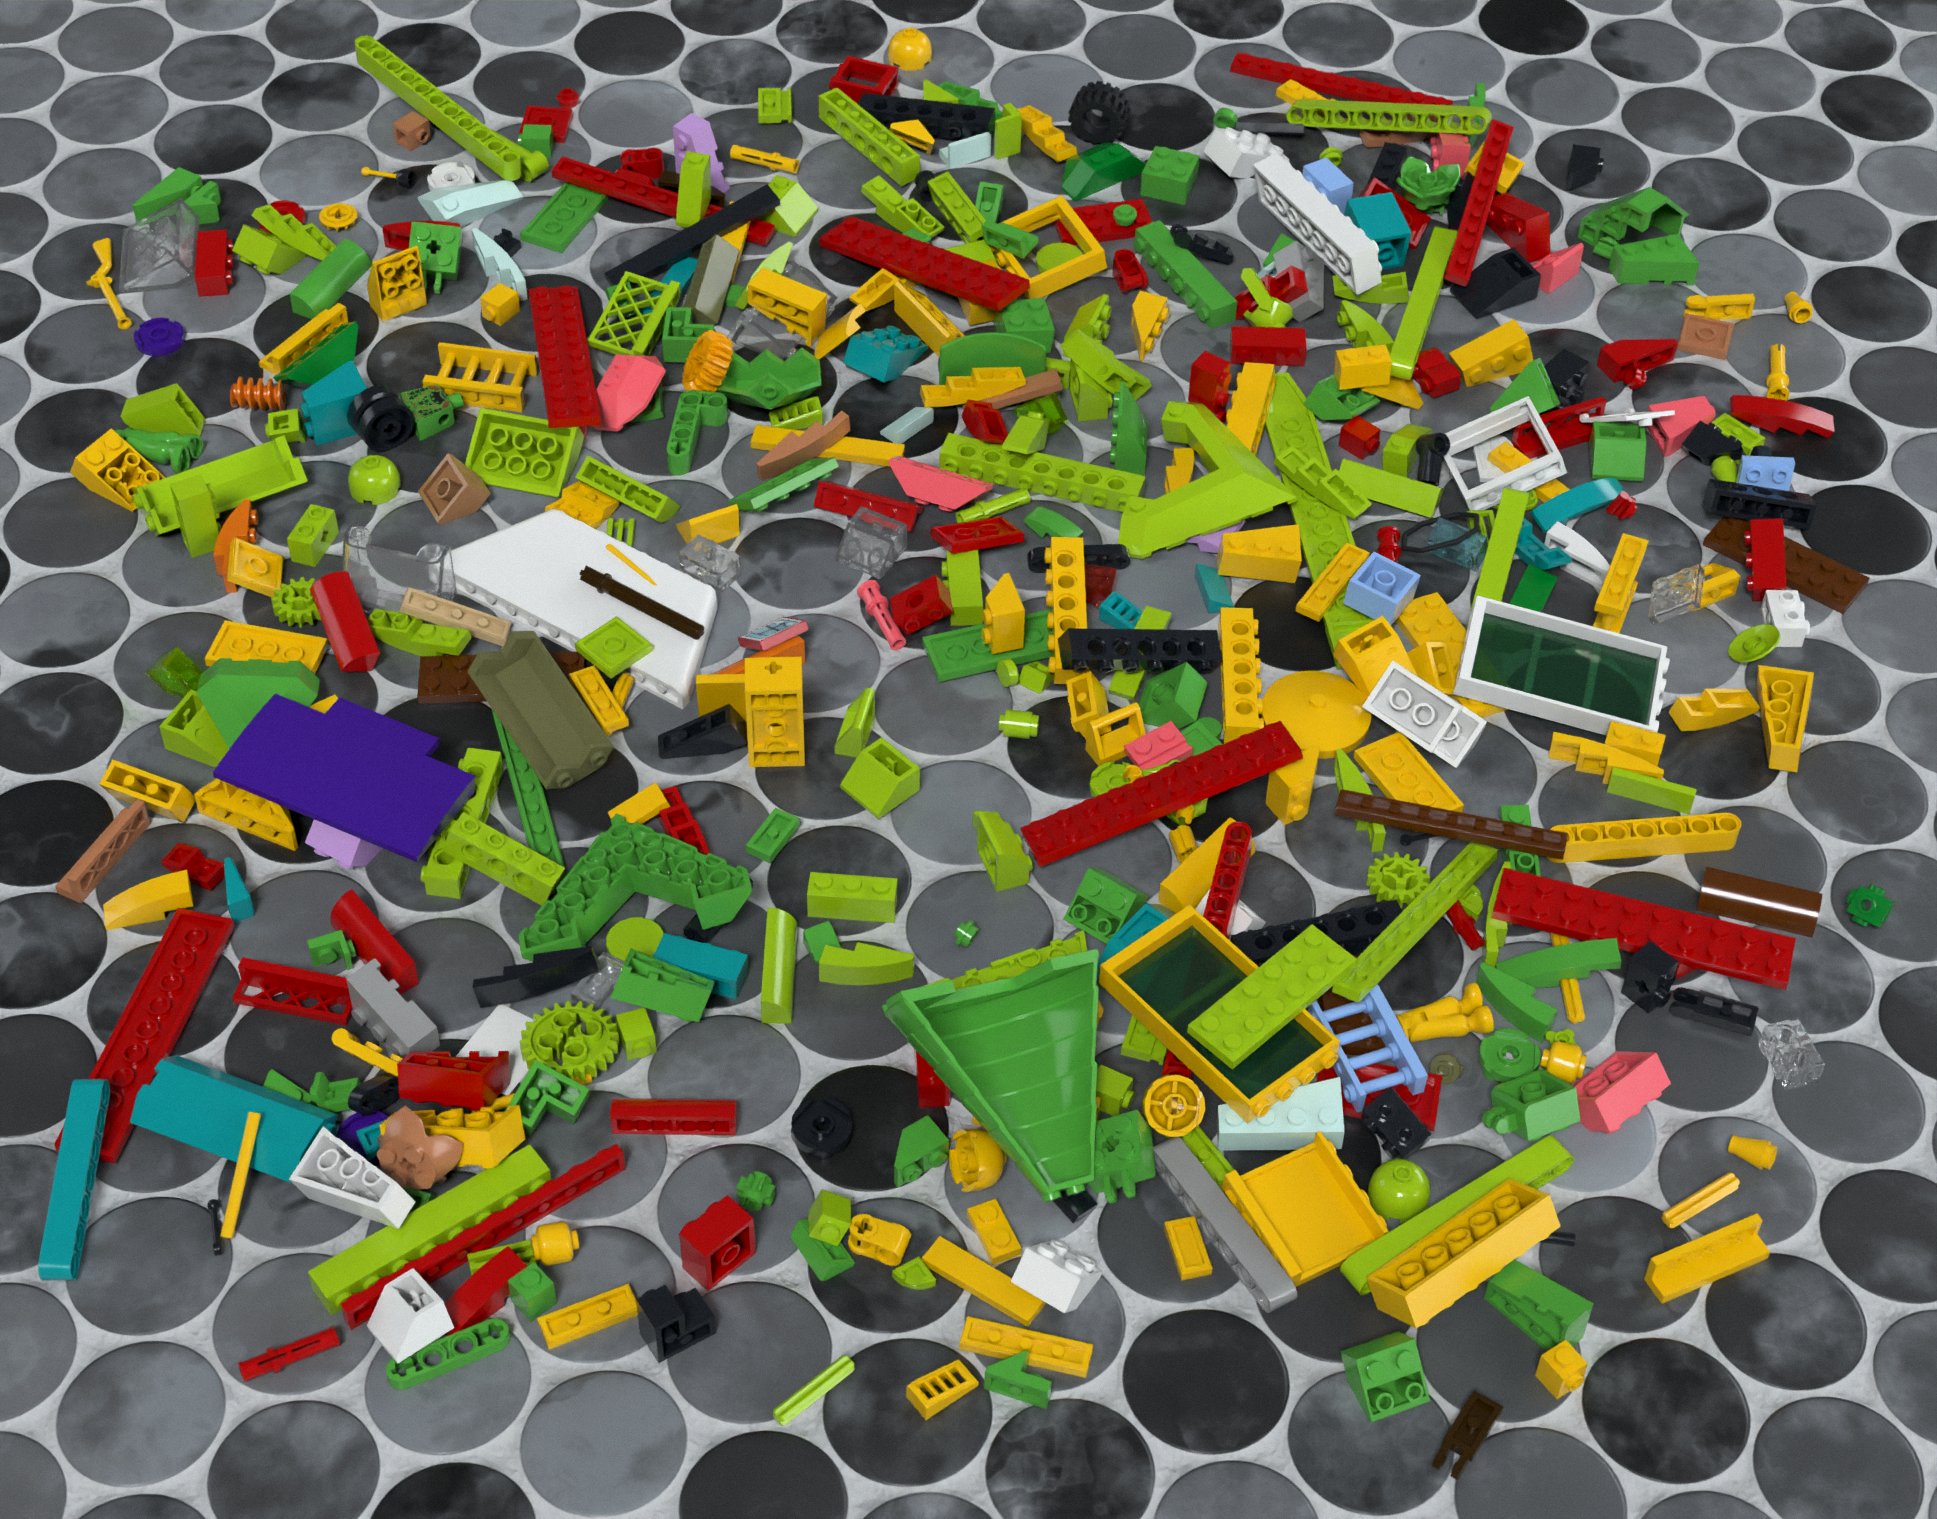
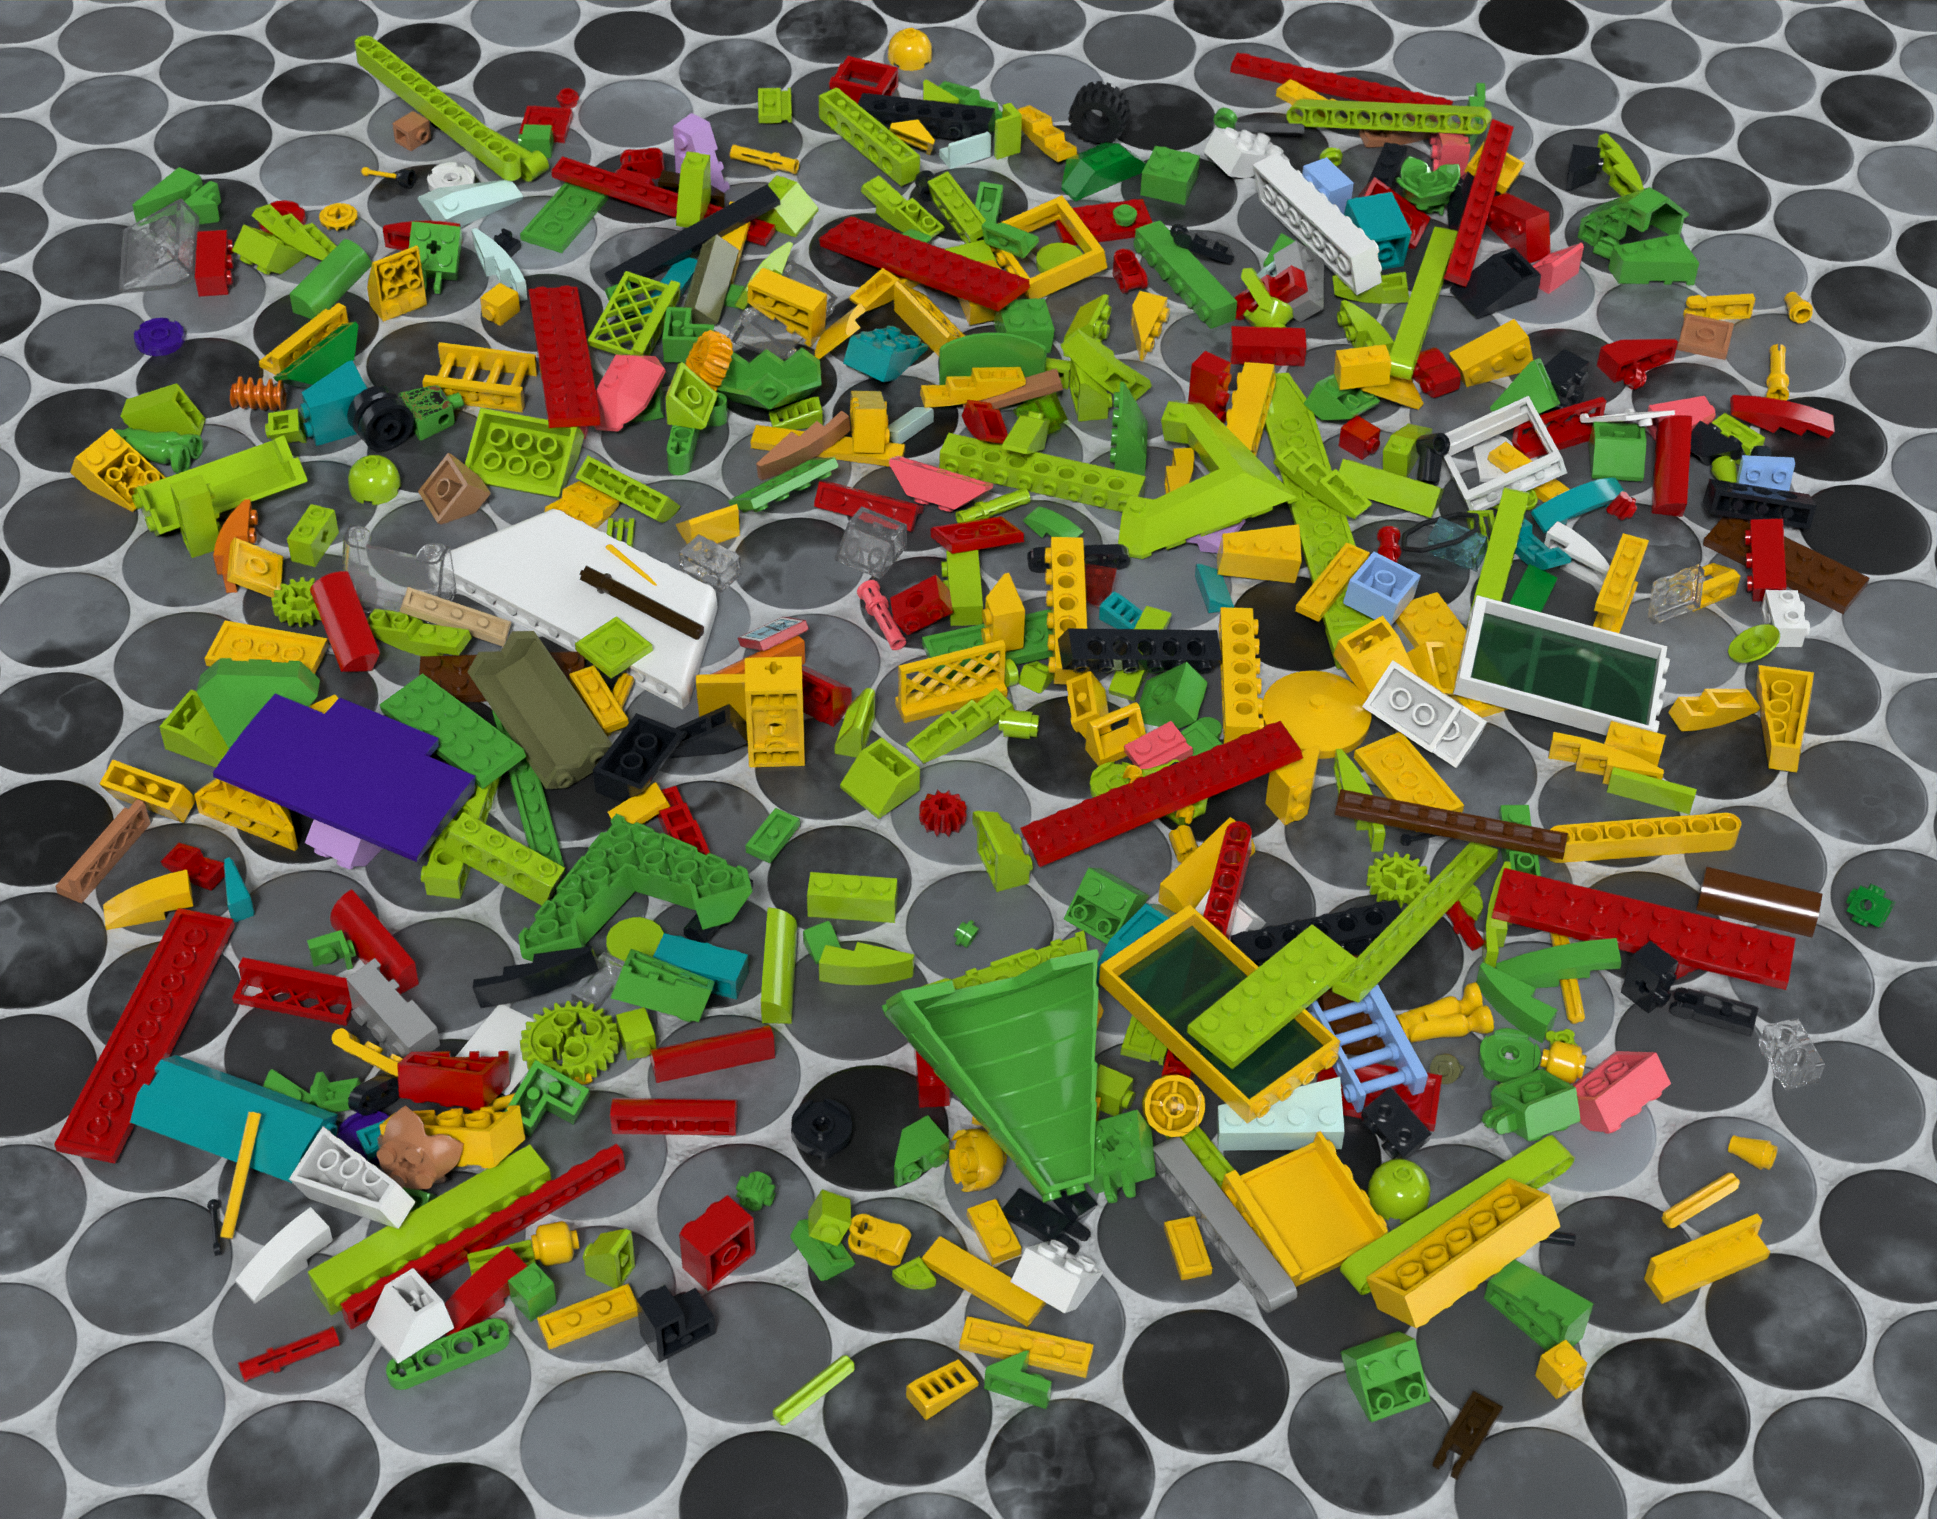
(74, 1180): teal beam -> none
(103, 251): yellow piece -> none
(175, 672): clear neon green slope -> none
(284, 1255): none -> white slope
(463, 735): none -> bright green plate
(610, 1258): none -> lime slope
(635, 758): none -> black slope
(689, 399): none -> lime slope
(712, 1053): none -> red brick
(824, 697): none -> red slope
(868, 421): none -> yellow wedge
(942, 813): none -> red gear
(956, 692): none -> yellow fence
(959, 728): none -> lime slope
(1044, 1221): none -> black hinge
(1619, 167): none -> lime slope
(1672, 465): none -> red brick

